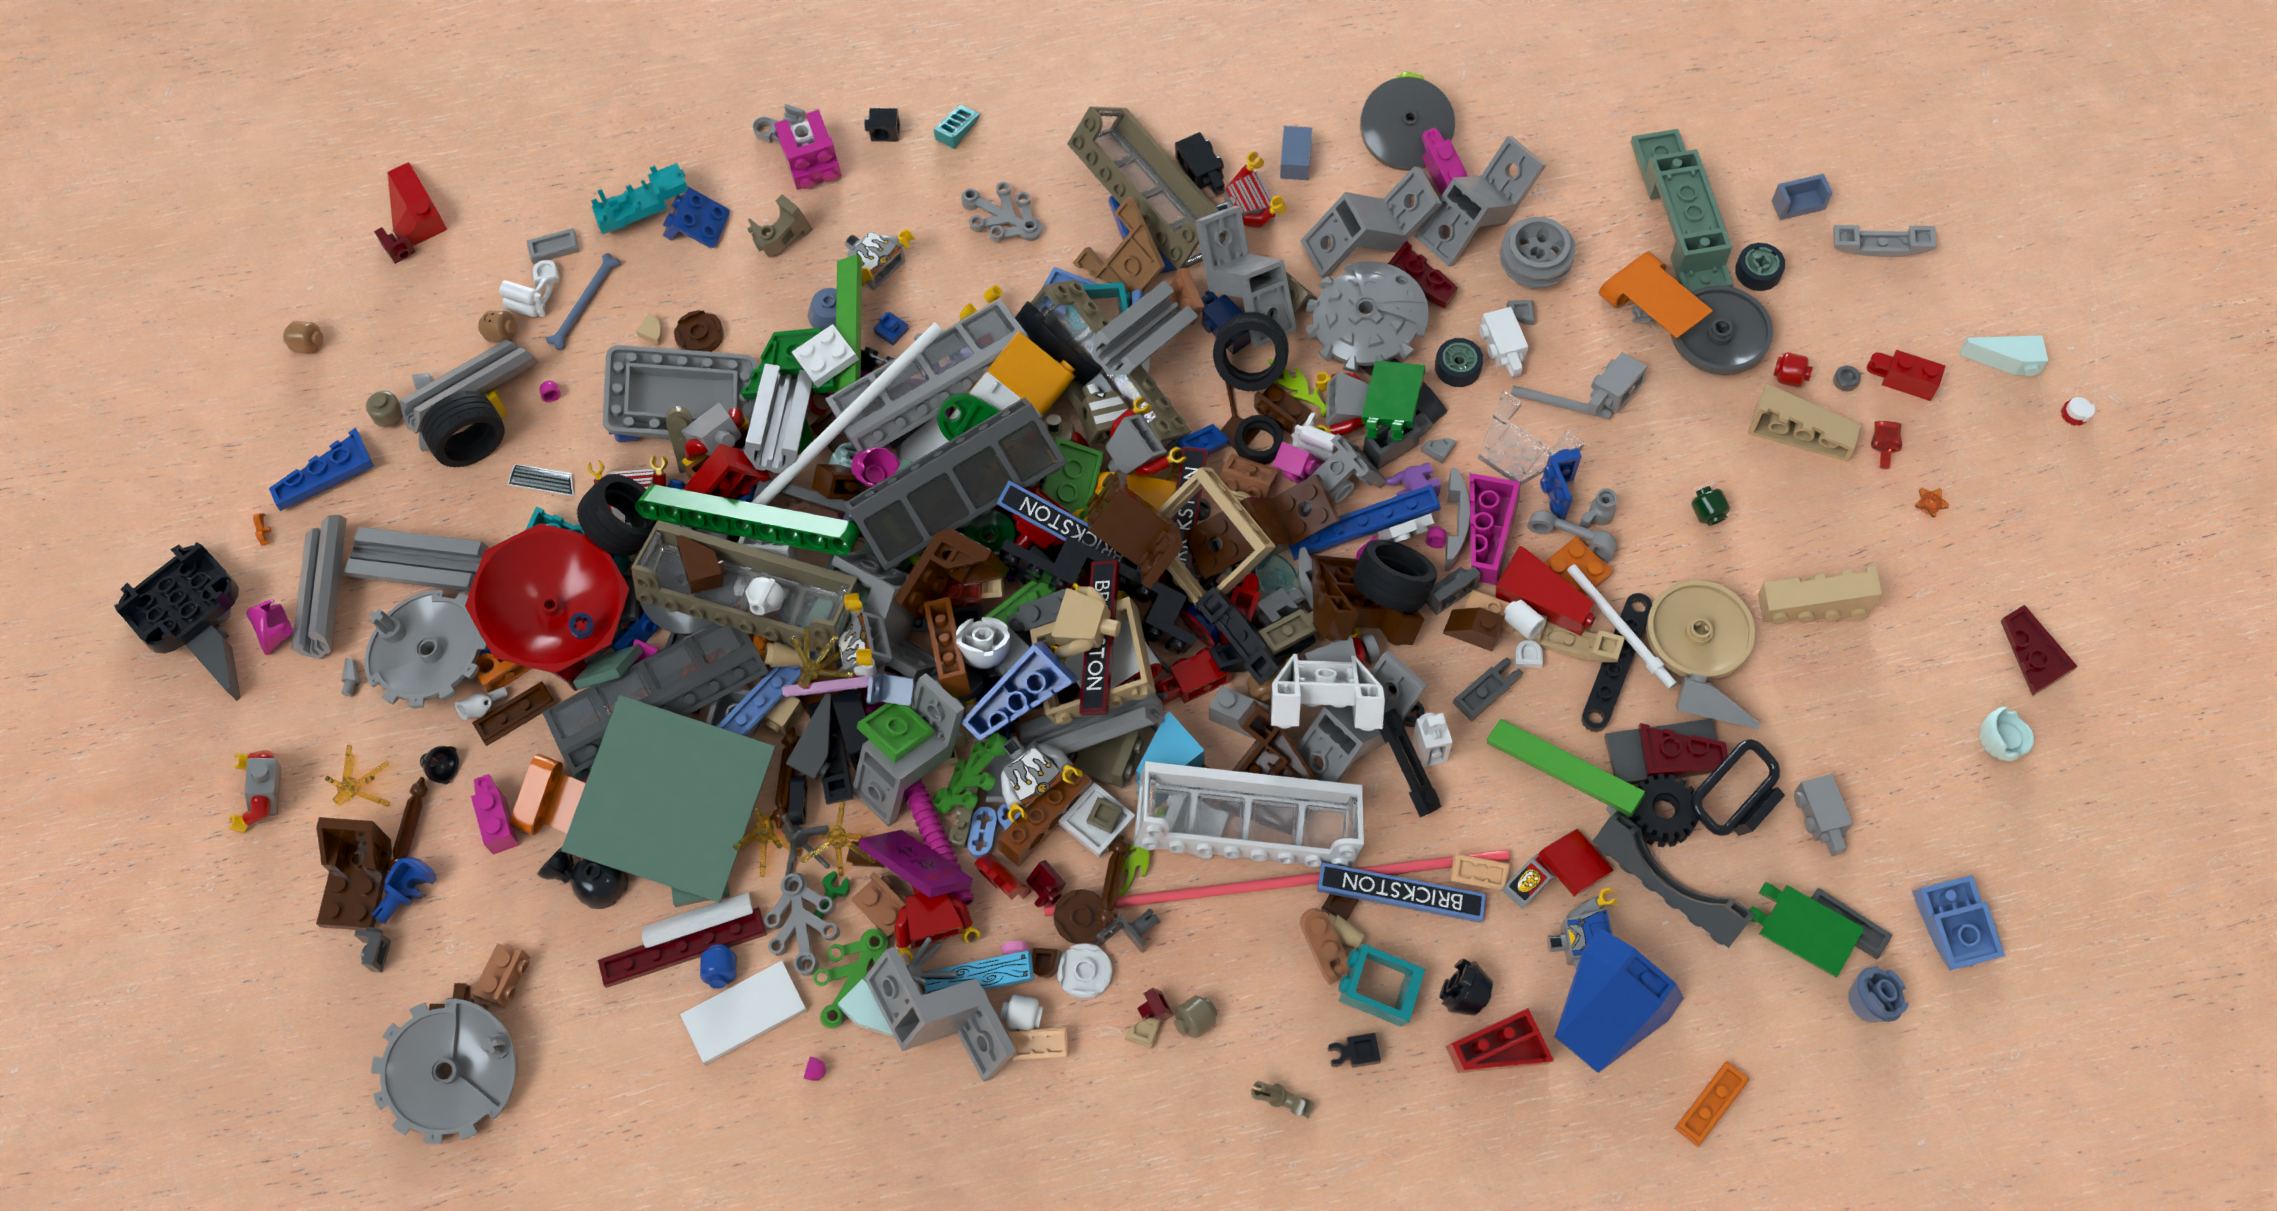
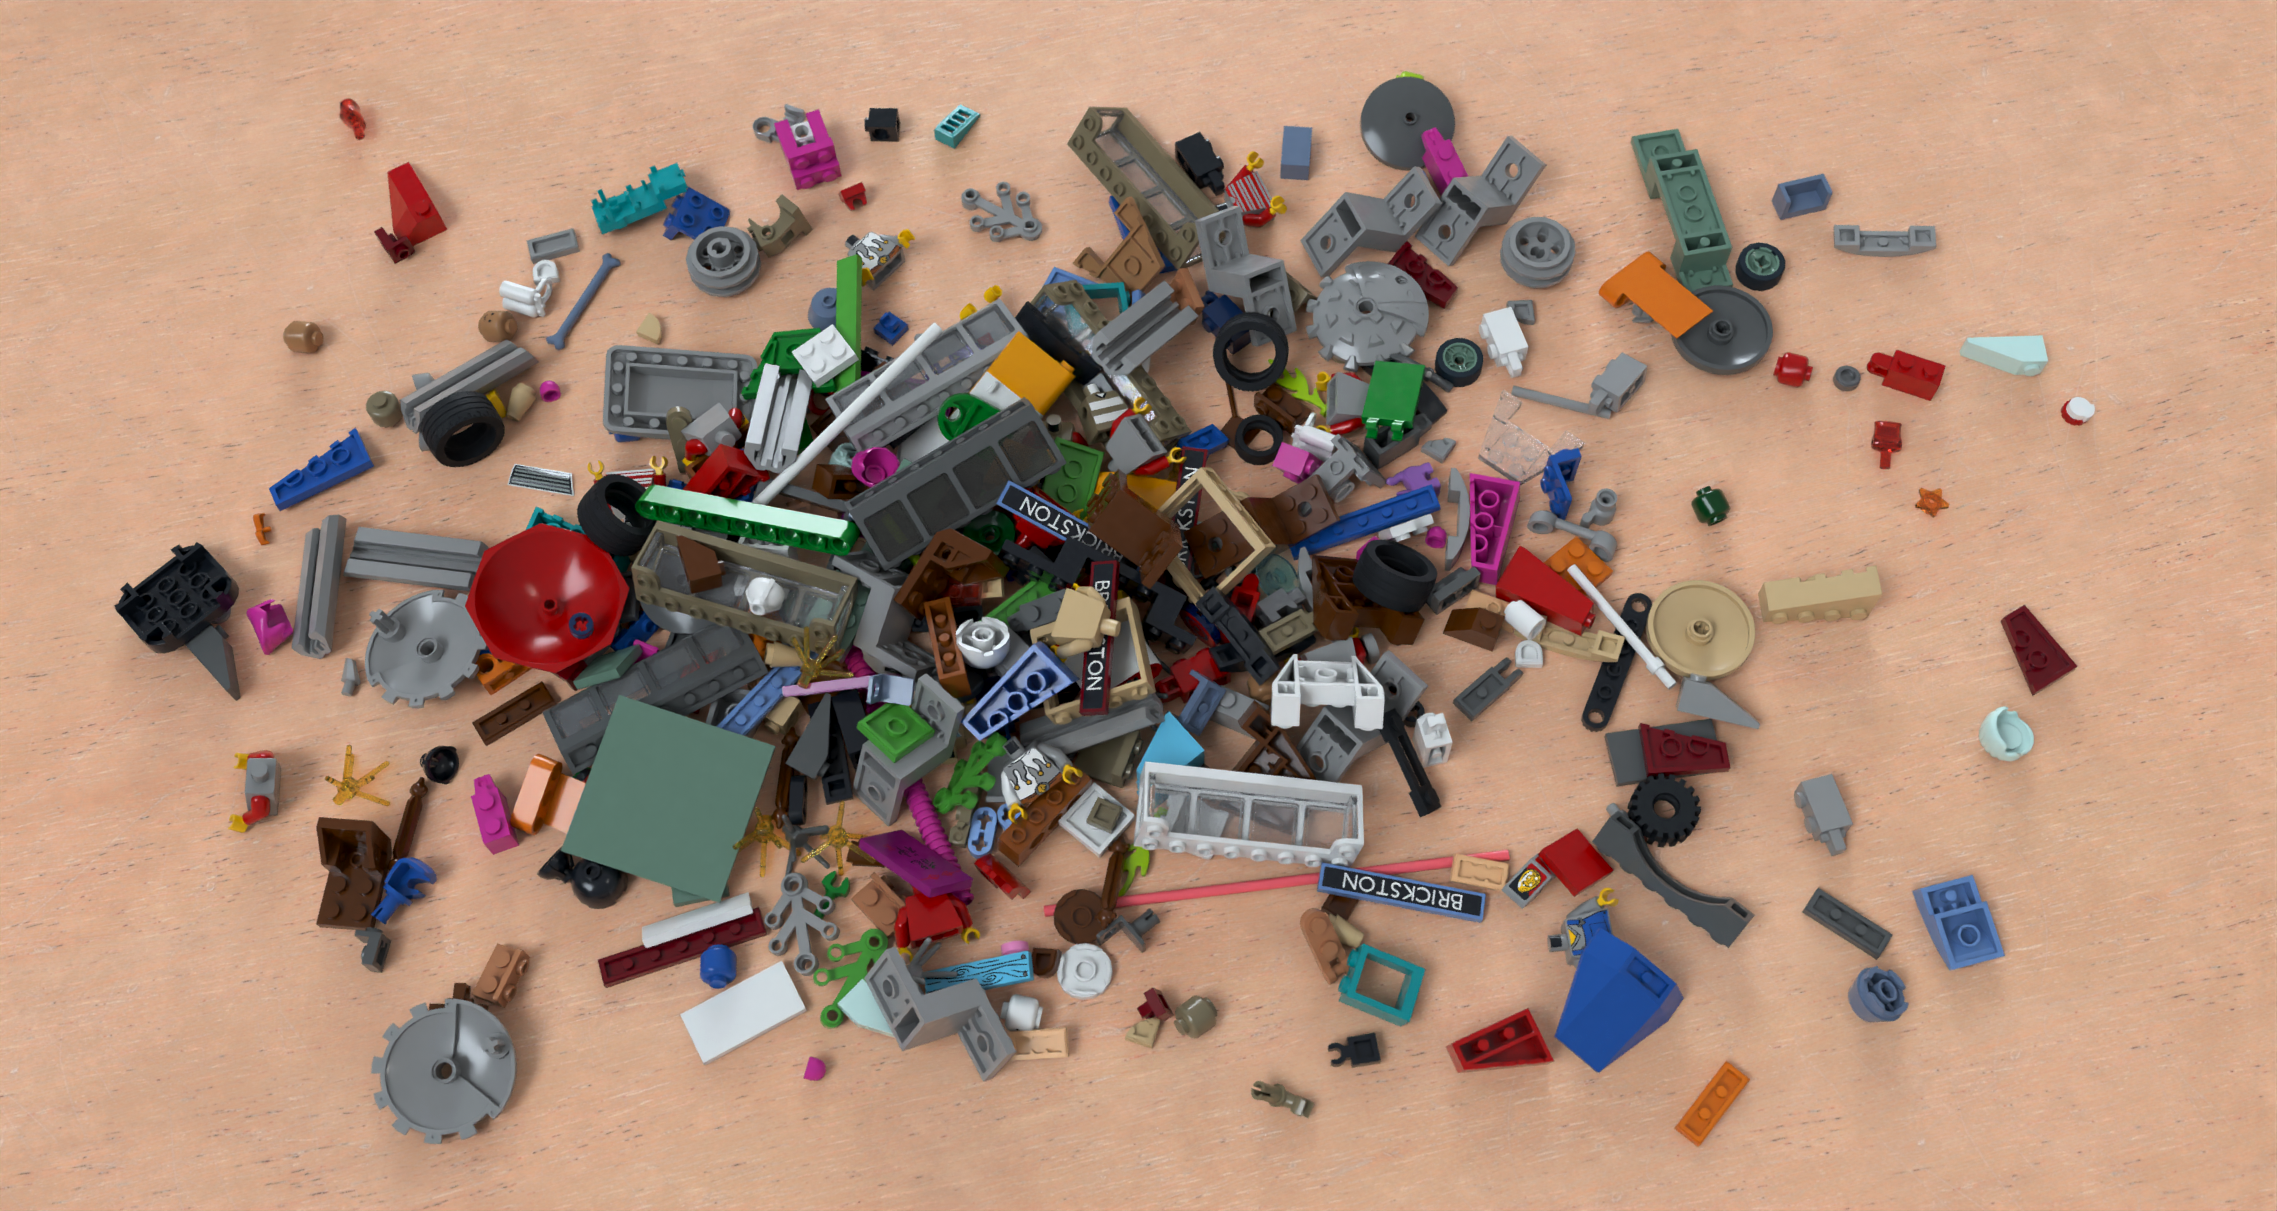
(352, 118): none -> clear red piece
(478, 704): white piece -> none
(520, 401): none -> tan cone
(699, 331): reddish brown tile -> none
(719, 249): none -> light grey wheel
(851, 193): none -> red tile
(864, 643): torso -> none
(1046, 884): dark red bracket -> none
(1201, 704): none -> sand blue panel
(1204, 514): dark grey hinge -> none
(1248, 476): nougat bracket -> none
(1429, 373): none -> dark grey piece
(1467, 989): black cone -> none
(1566, 767): bright green tile -> none
(1755, 808): black bar -> none
(1802, 424): tan wedge -> none
(1807, 928): green tile -> none

